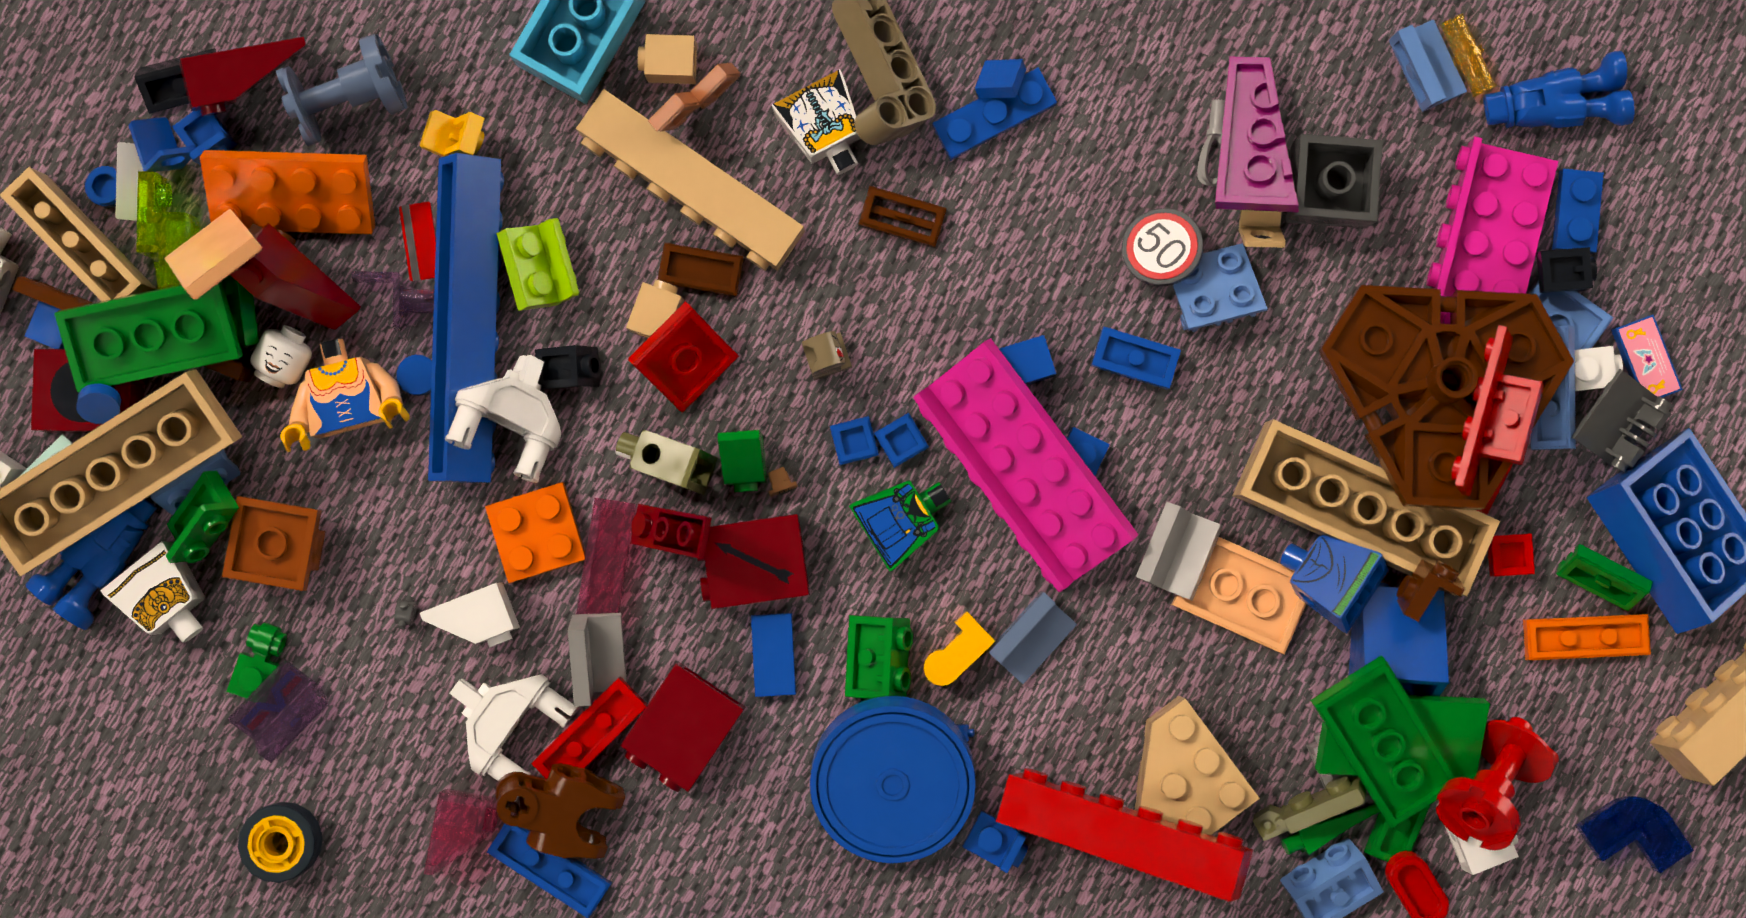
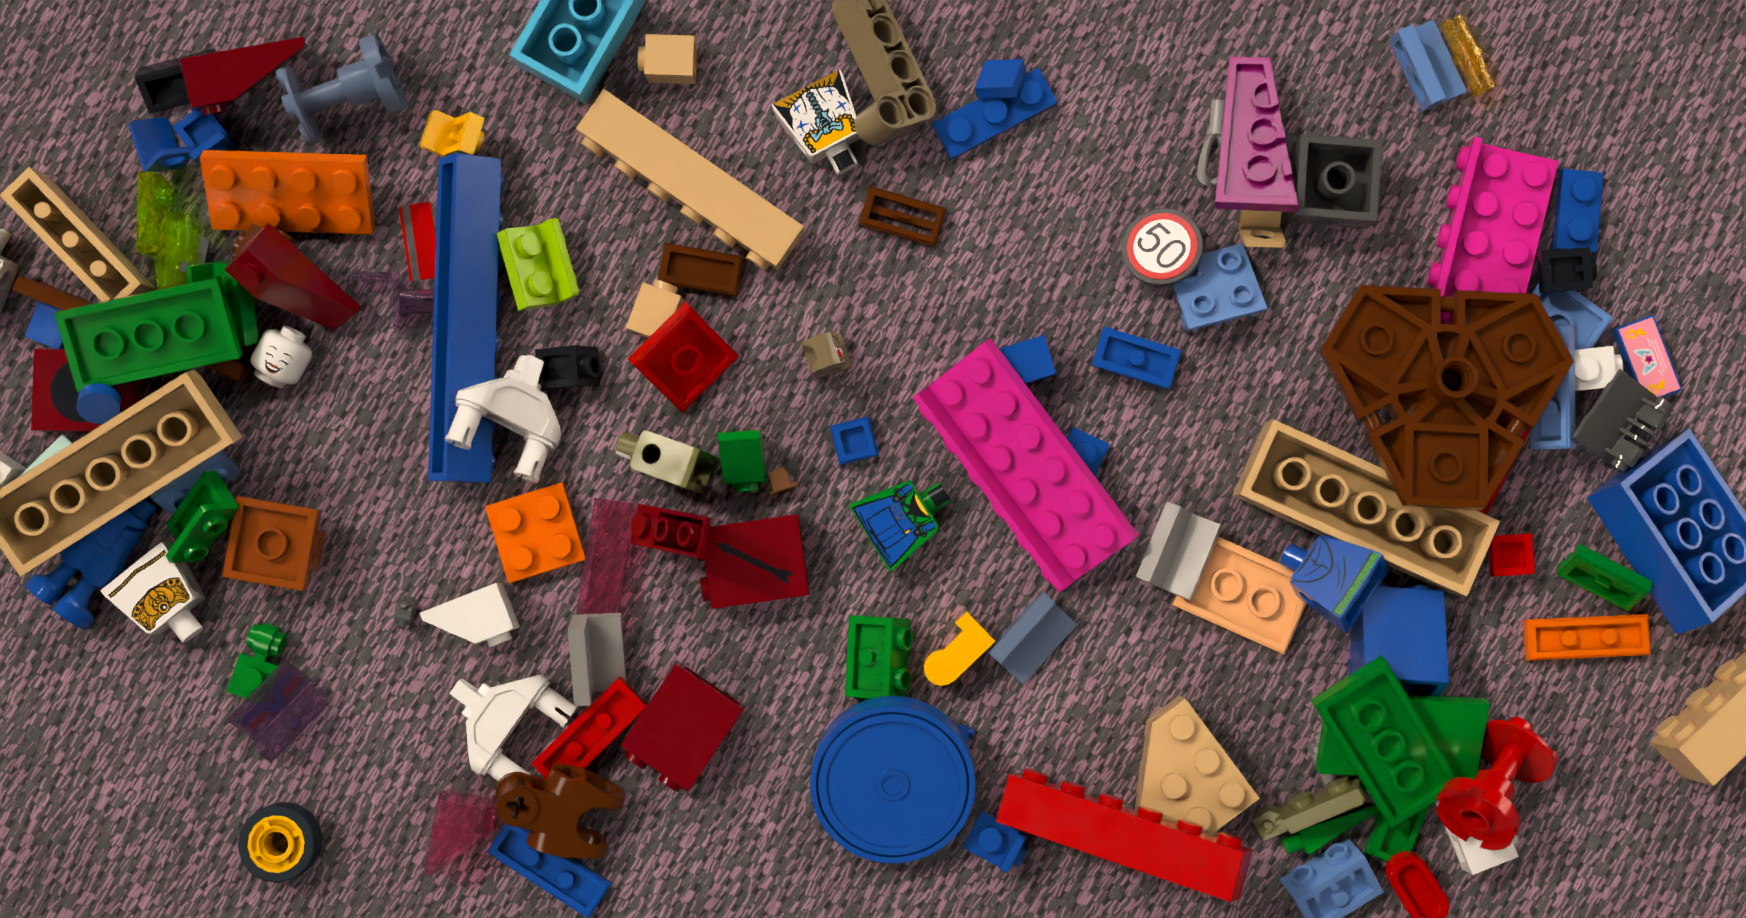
(101, 186): blue tile -> none
(127, 181): white sticker -> none
(212, 254): light nougat tile -> none
(342, 397): torso -> none
(415, 375): blue tile -> none
(706, 92): nougat tile -> none
(773, 654): blue tile -> none
(901, 440): blue tile -> none
(1419, 589): reddish brown bracket -> none
(1501, 417): bracket -> none
(1557, 101): blue piece -> none
(1638, 821): clear blue plate -> none

